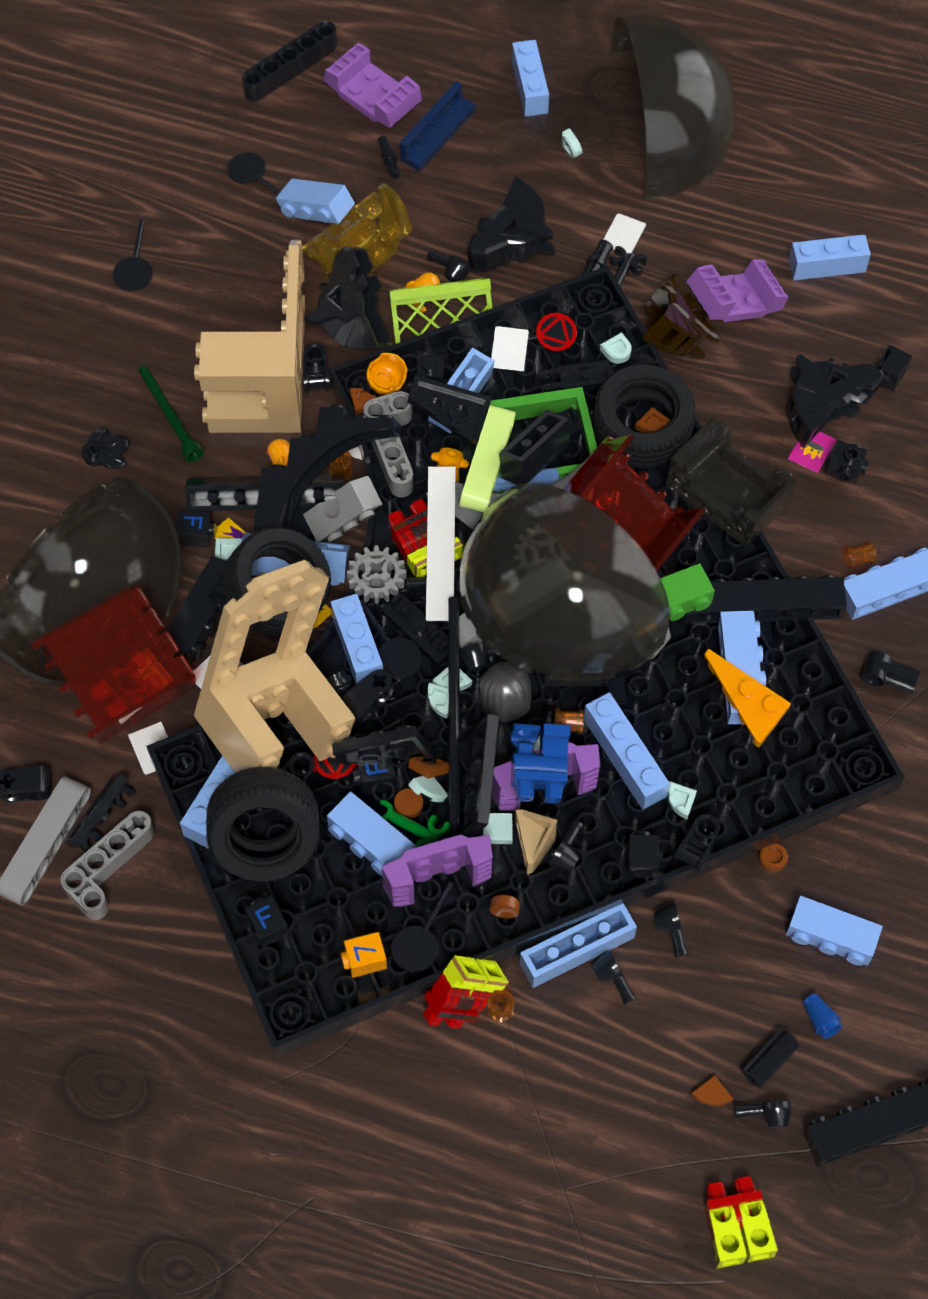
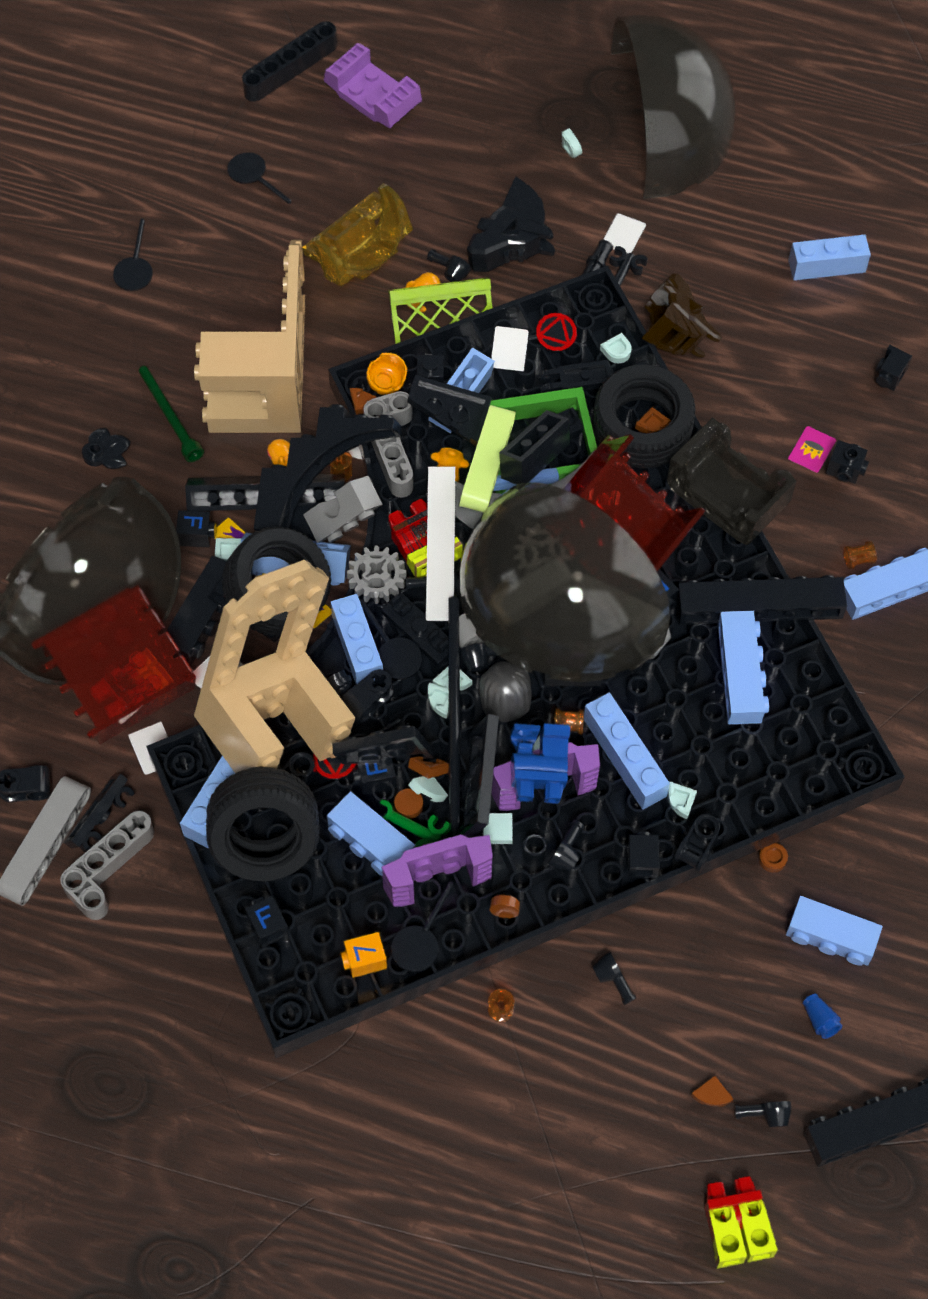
(315, 201): light blue brick -> none
(315, 372): black piece -> none
(350, 303): black animal -> none
(389, 157): black bar -> none
(436, 128): dark blue fence -> none
(462, 991): hips -> none
(530, 78): light blue brick -> none
(535, 836): tan slope -> none
(577, 945): light blue brick -> none
(668, 920): black bar -> none
(688, 591): bright green brick -> none
(738, 295): medium lavender plate -> none
(755, 703): light orange wing -> none
(770, 1058): black axle -> none
(827, 393): black animal -> none
(882, 671): black piece -> none

